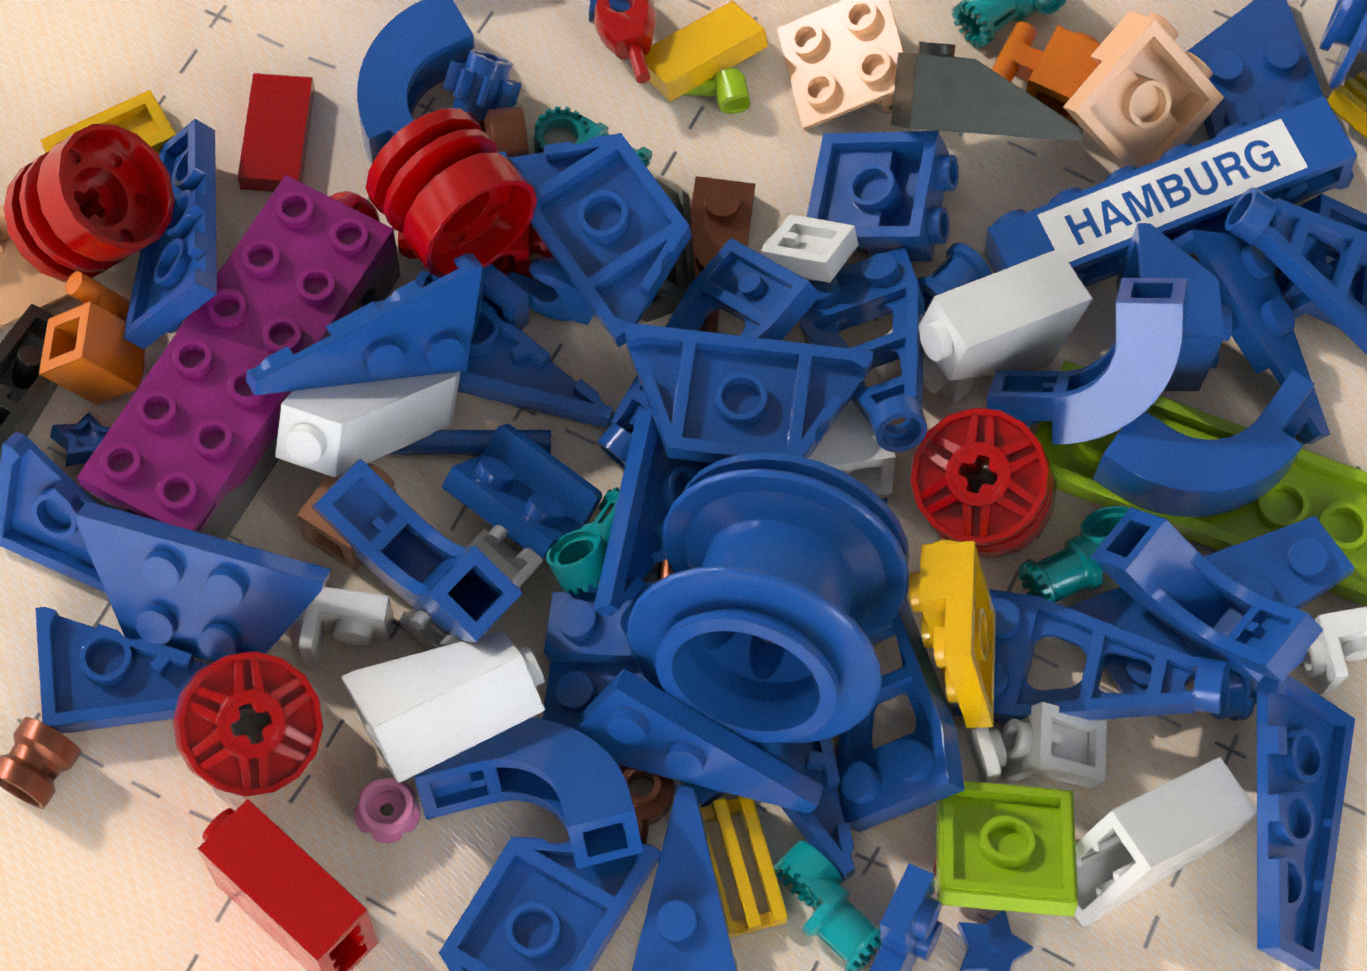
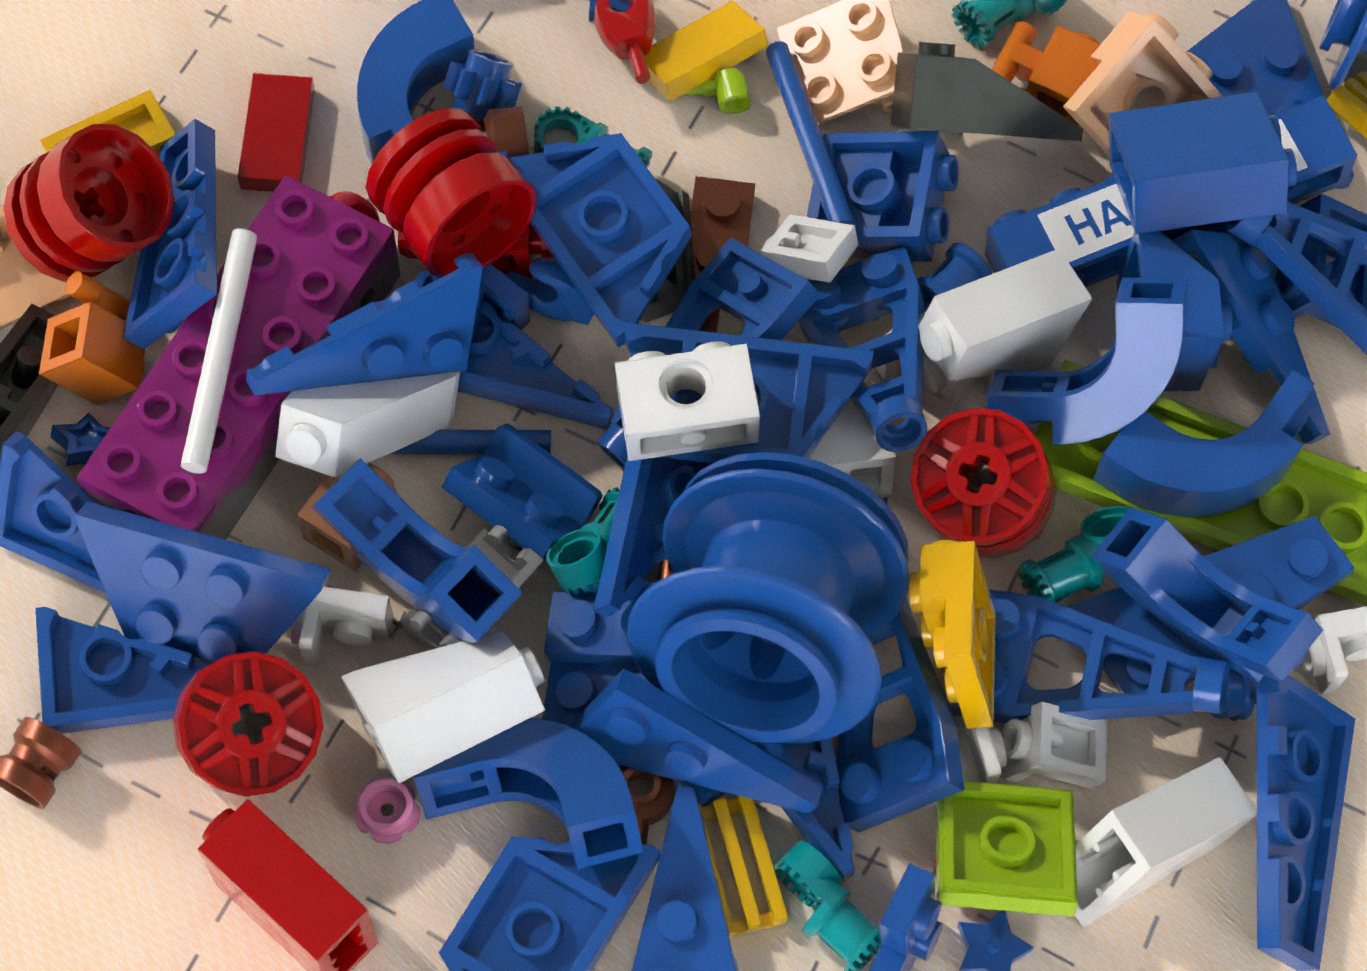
(219, 351): none -> white bar
(662, 427): none -> white brick
(808, 134): none -> blue bar
(1200, 162): none -> blue brick

